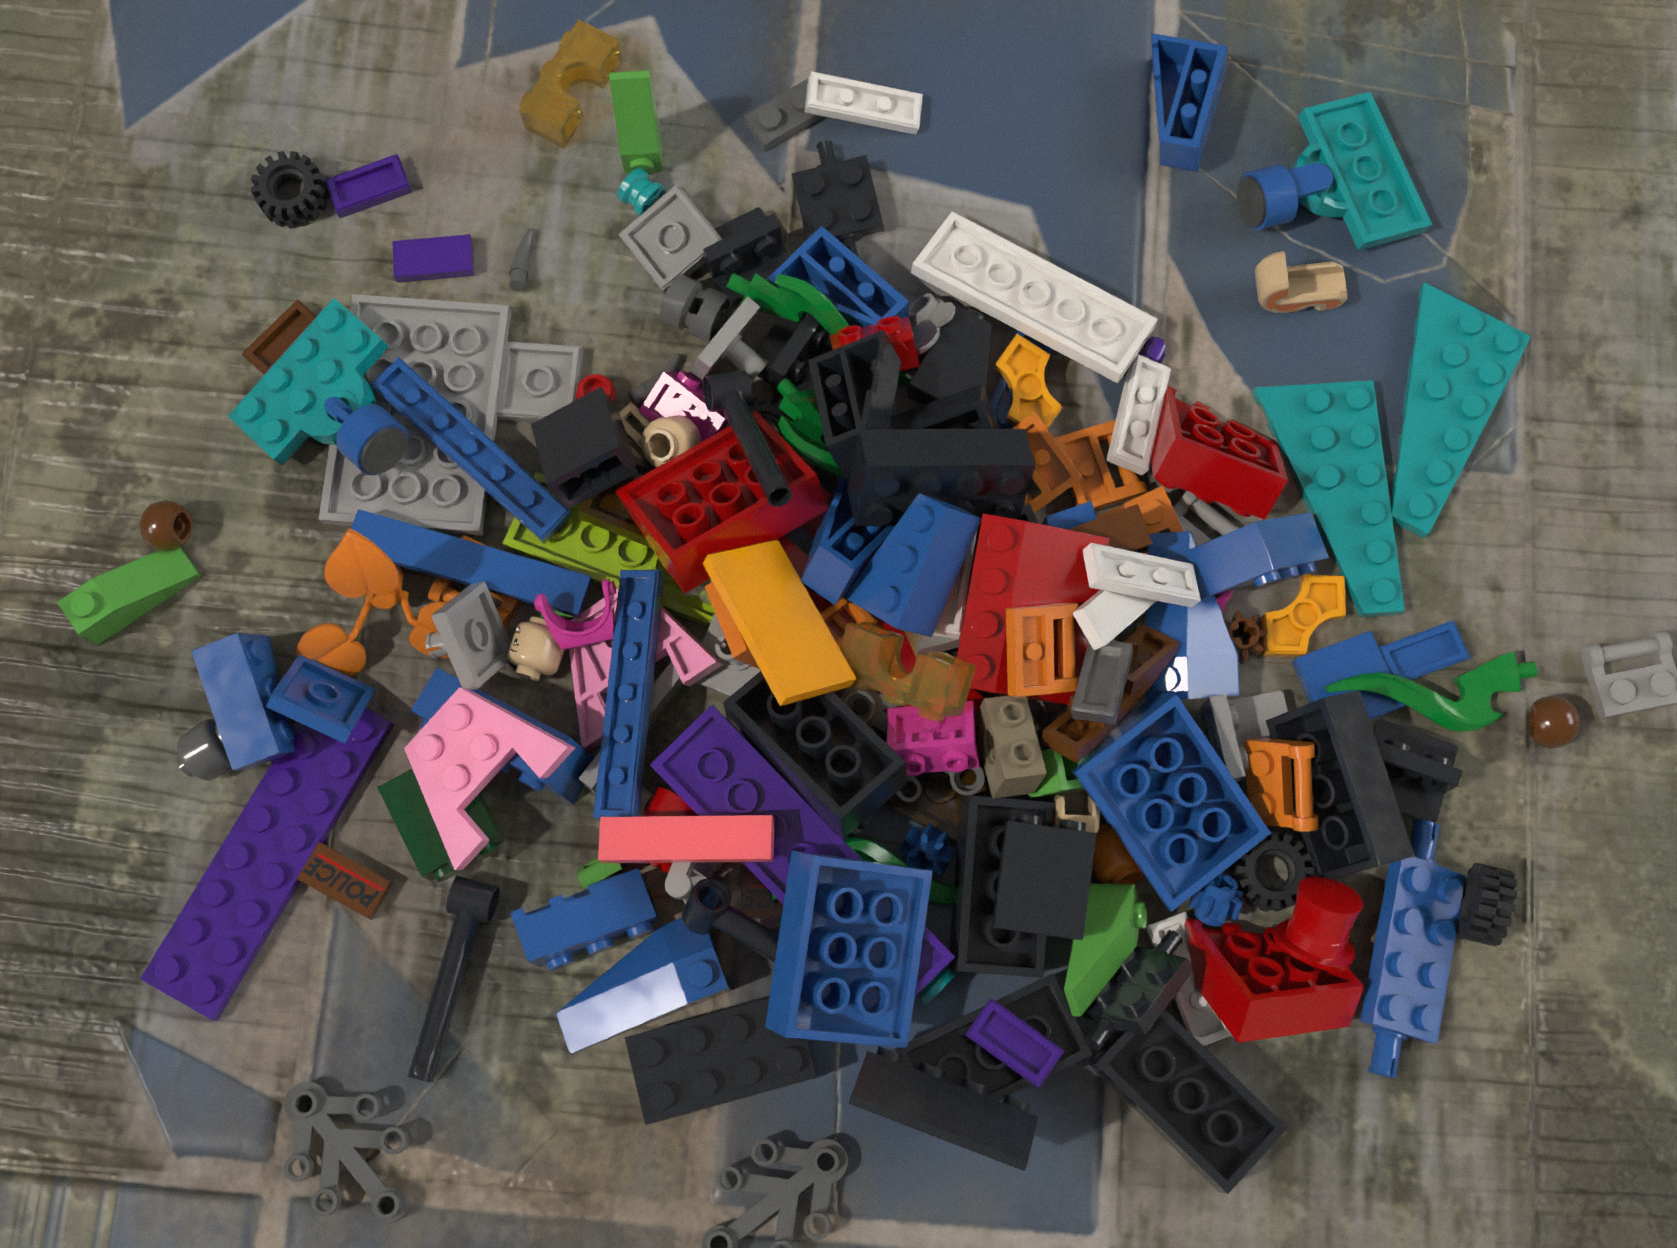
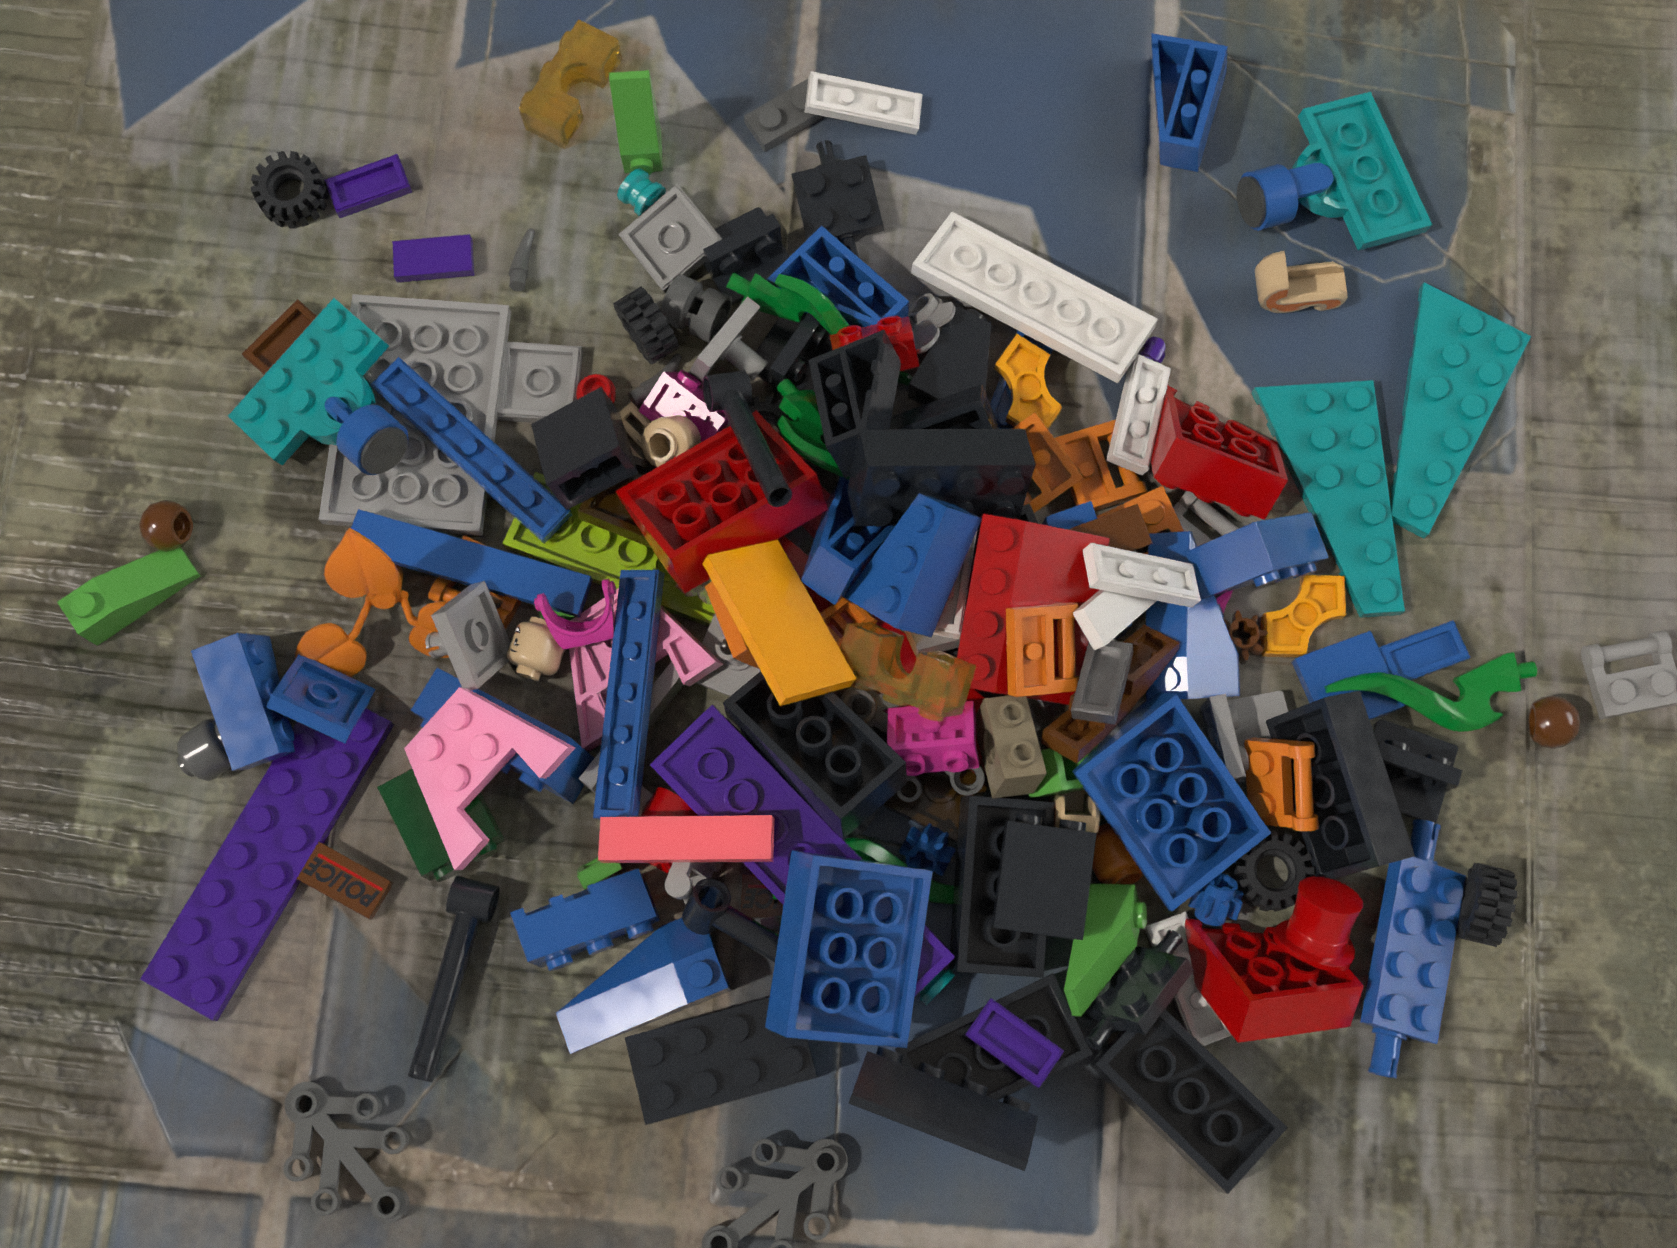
(646, 325): none -> black tyre

